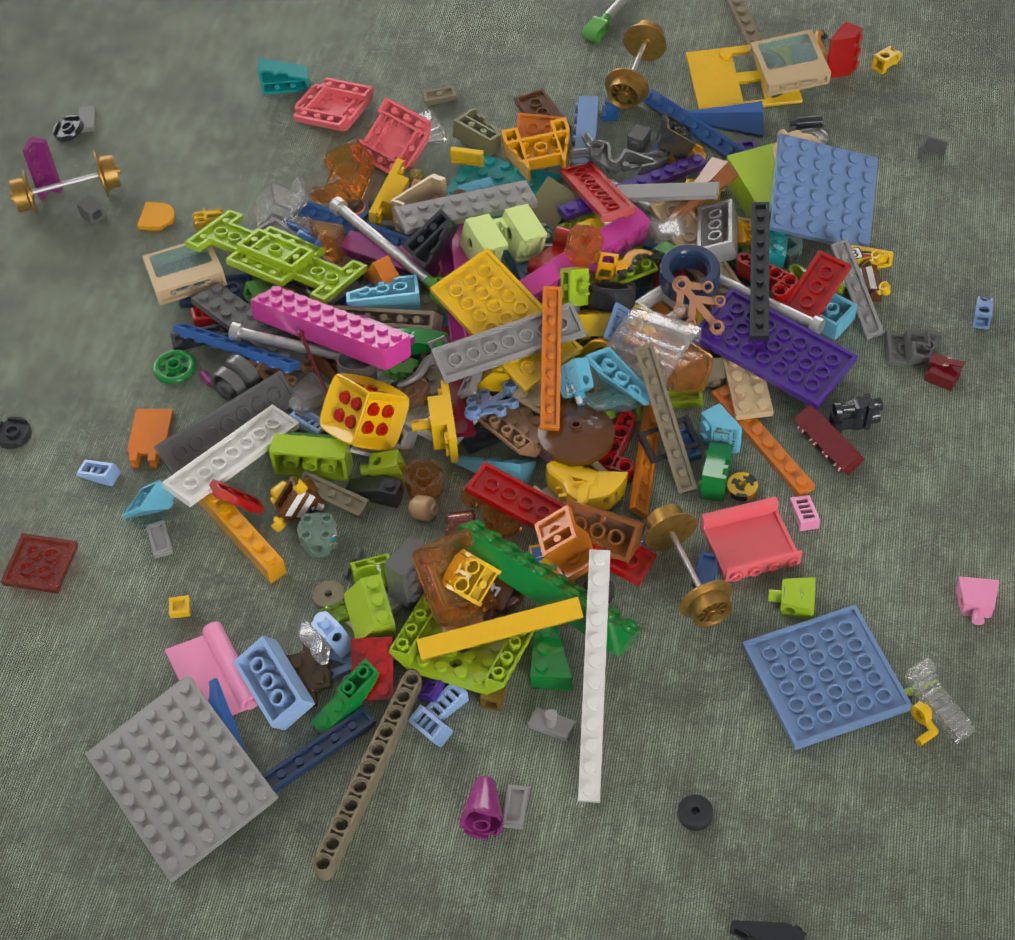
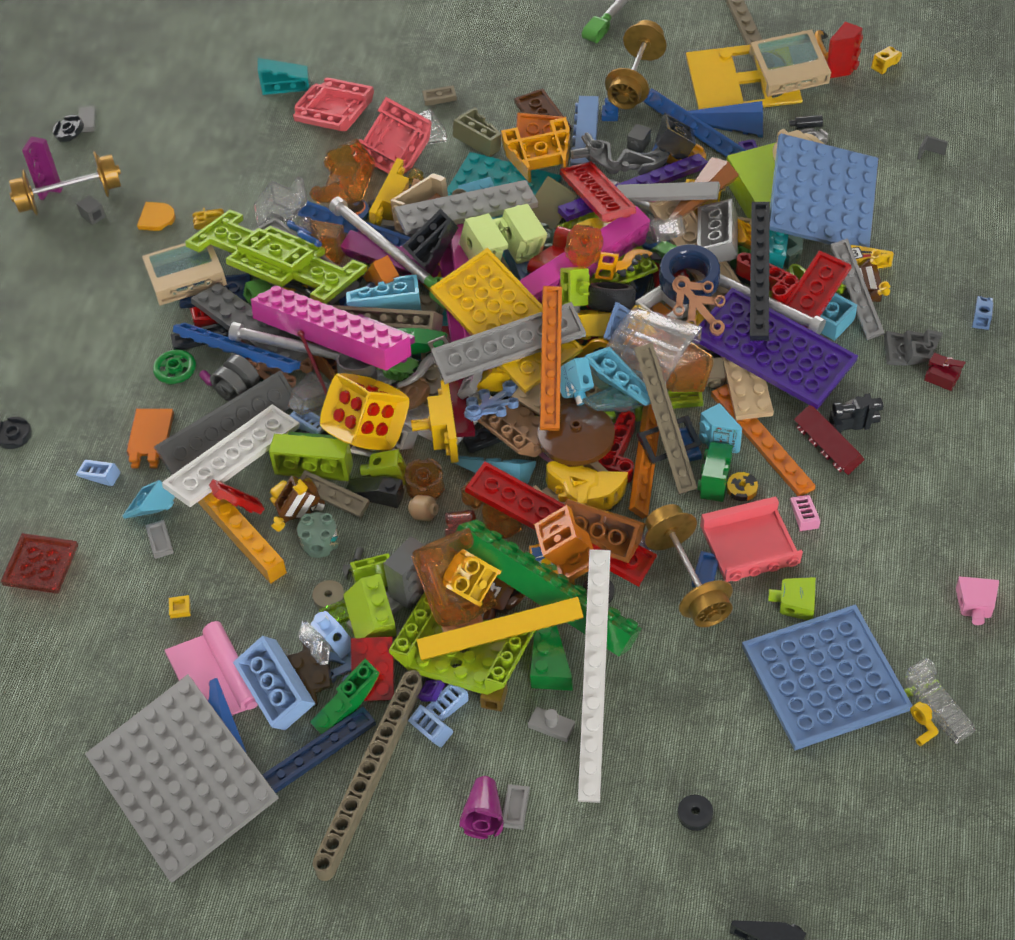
(467, 156): yellow tile -> none

